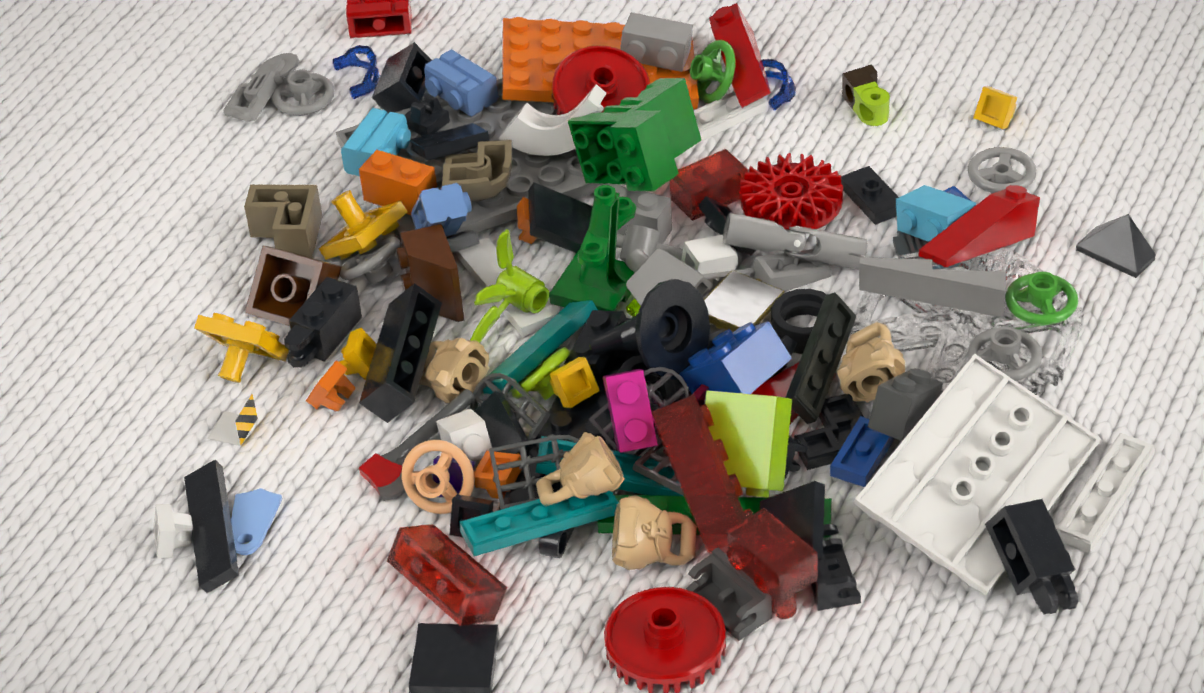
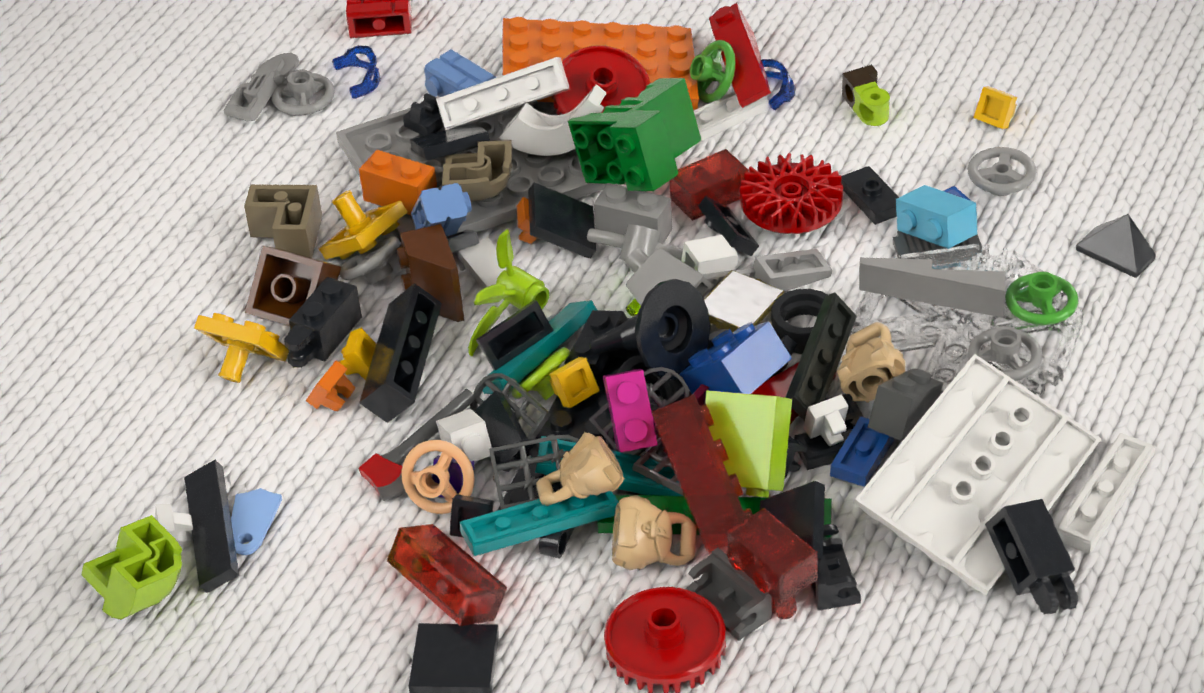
(139, 569): none -> lime brick
(234, 427): sticker -> none
(375, 132): medium azure brick -> none
(402, 80): black brick -> none
(456, 367): tan piece -> none
(484, 472): orange tile -> none
(503, 93): none -> white tile
(514, 335): none -> black slope
(594, 270): green piece -> none
(657, 41): light grey brick -> none
(771, 237): light grey piece -> none
(827, 420): none -> white tile
(988, 226): red slope -> none

